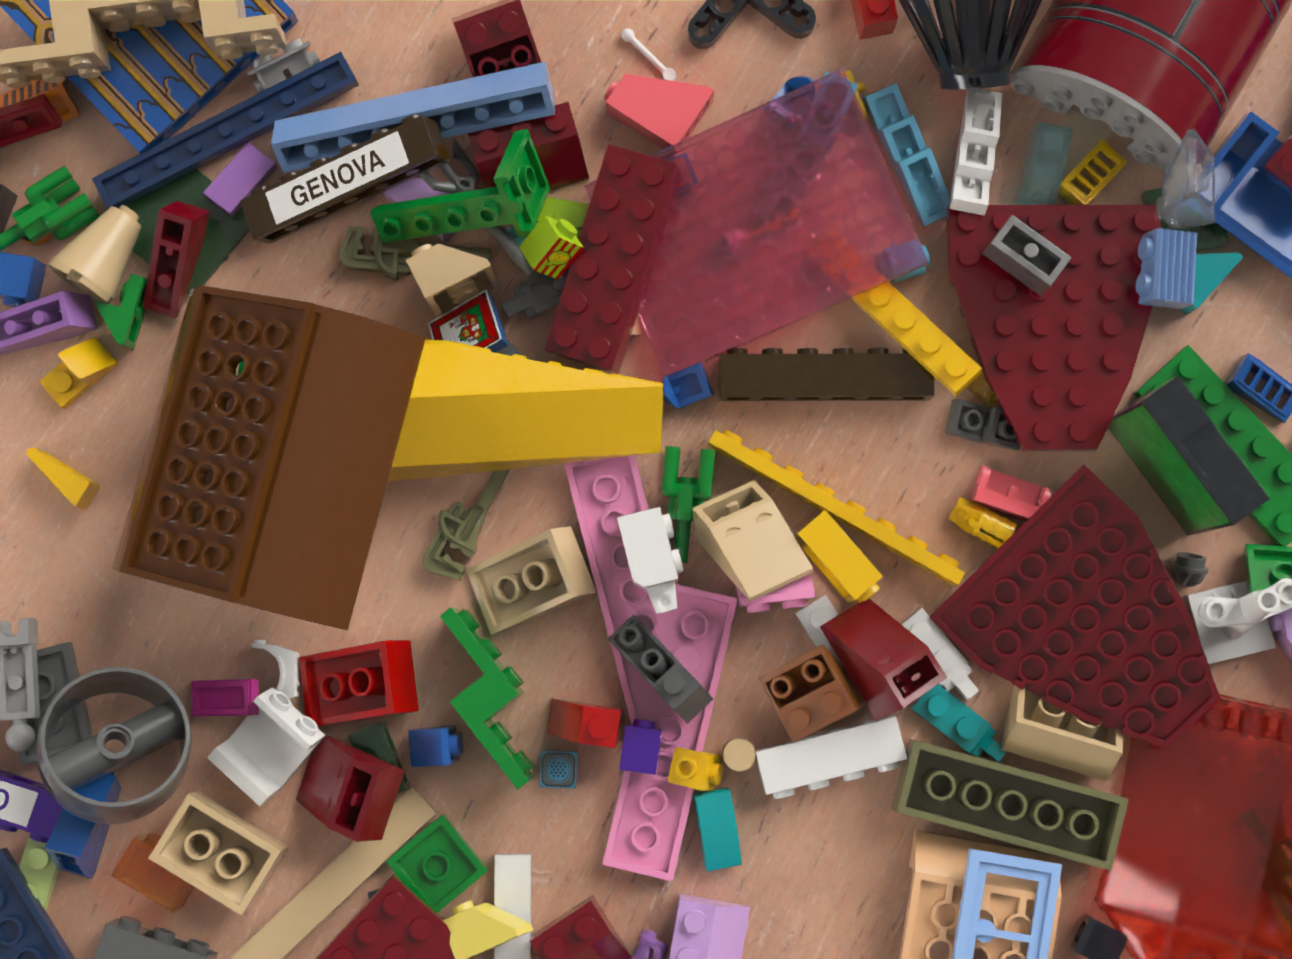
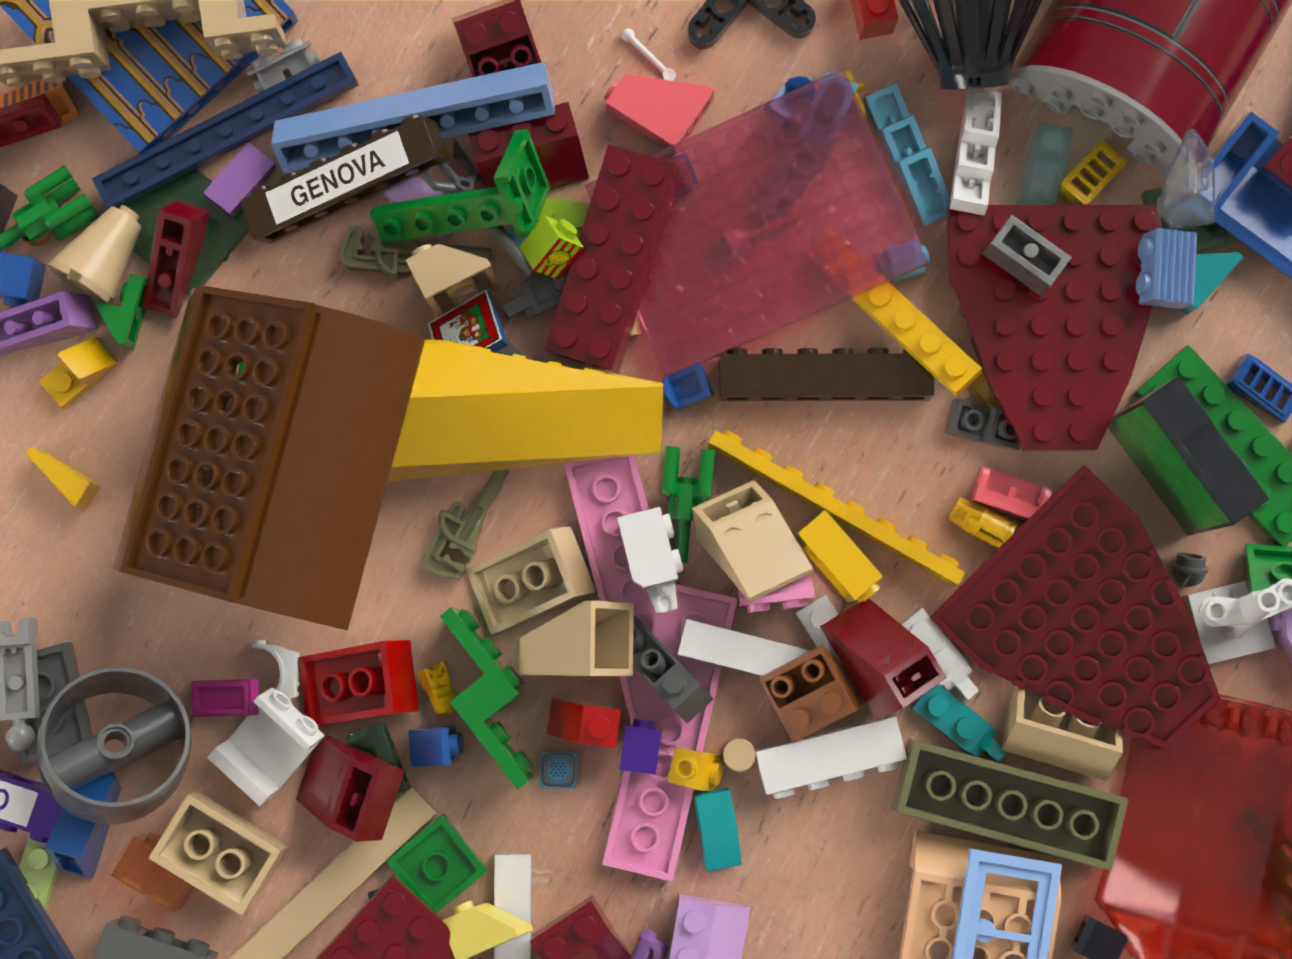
(438, 687): none -> yellow piece
(583, 641): none -> tan slope
(734, 648): none -> white slope

